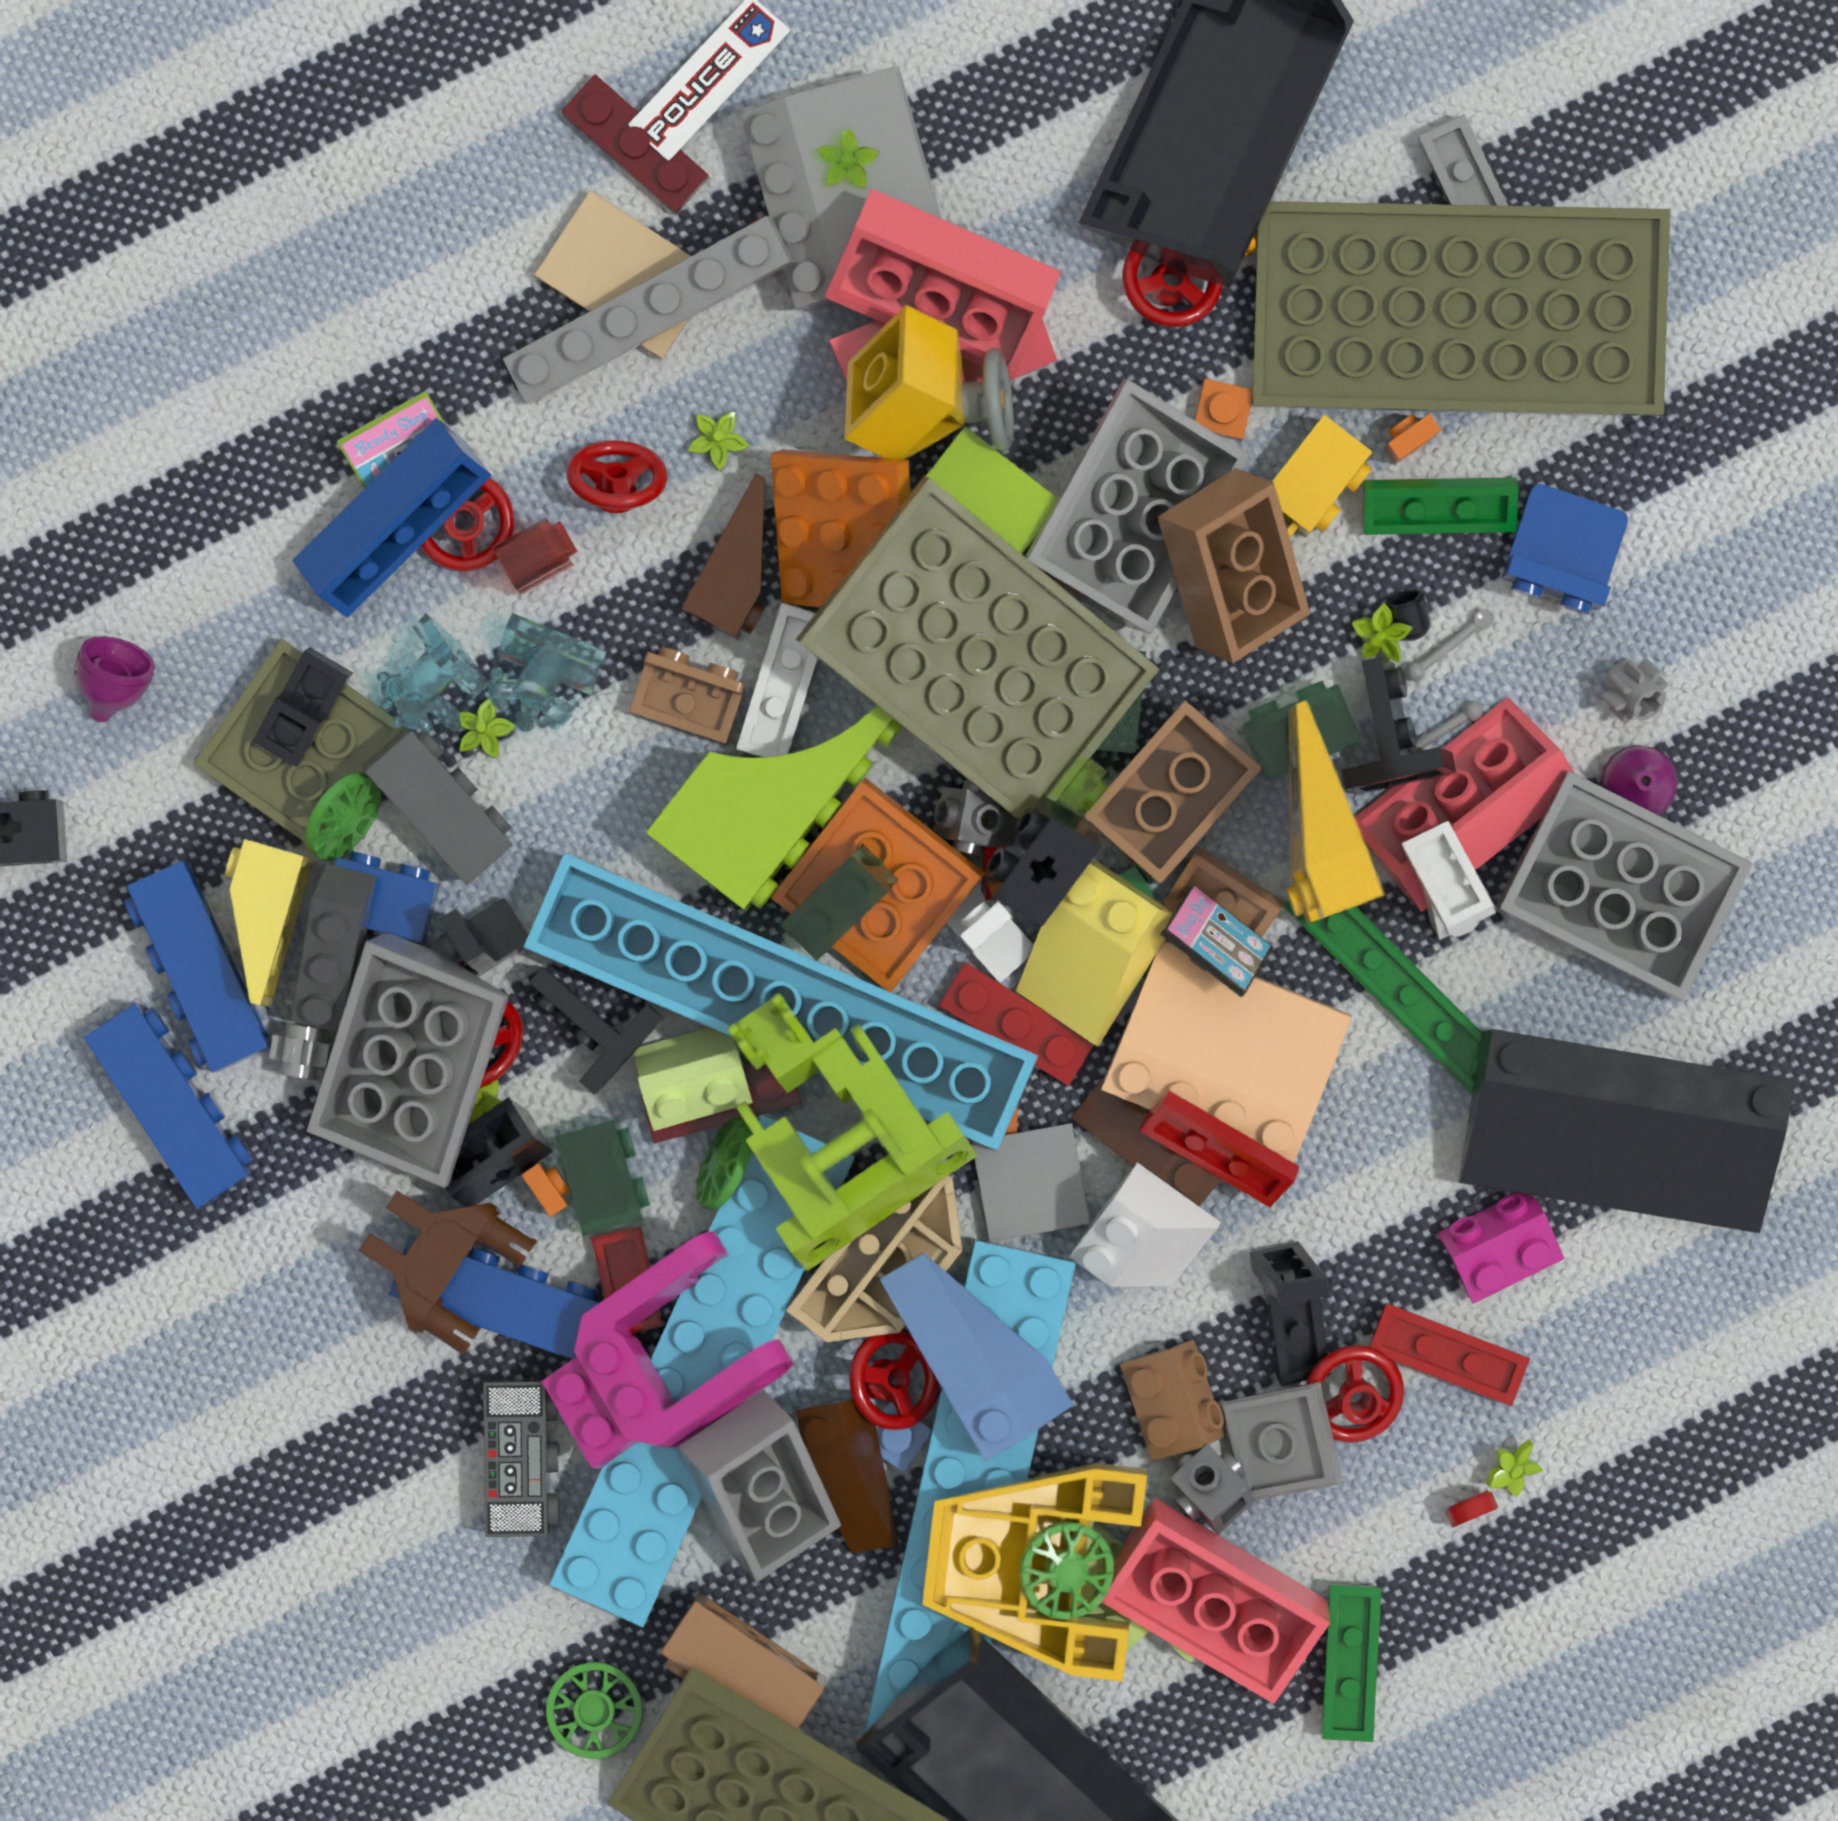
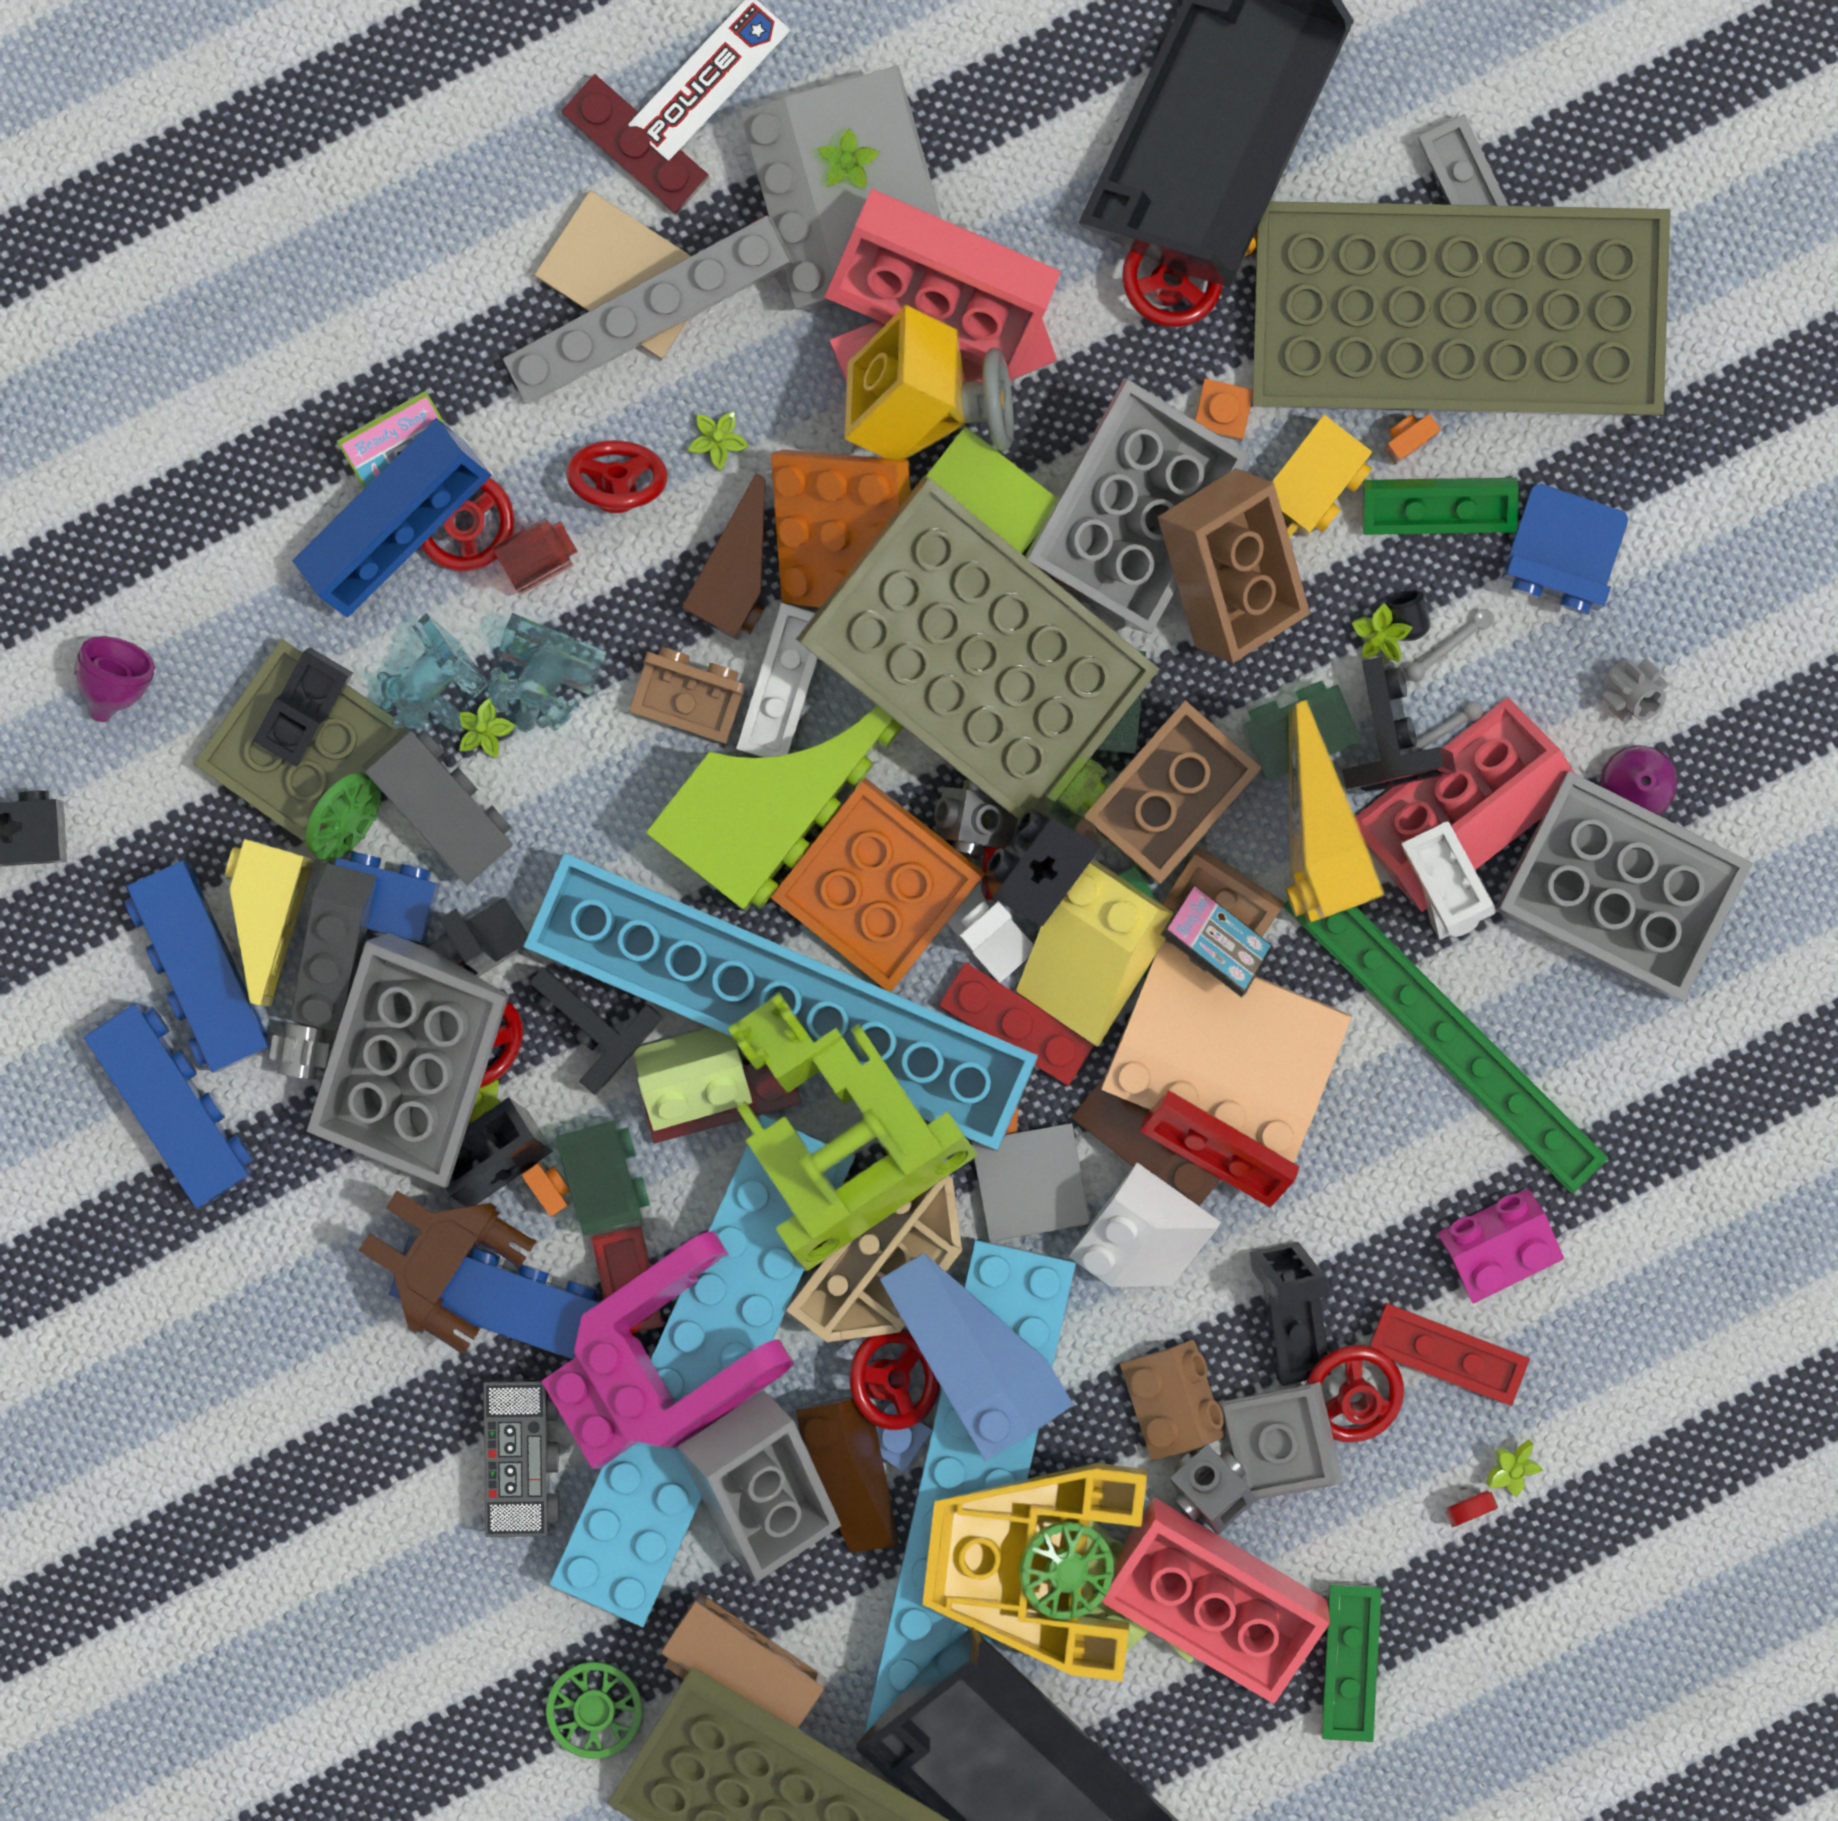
(723, 1164): bright green wheel -> none
(839, 902): clear green piece -> none
(1624, 1130): black slope -> none

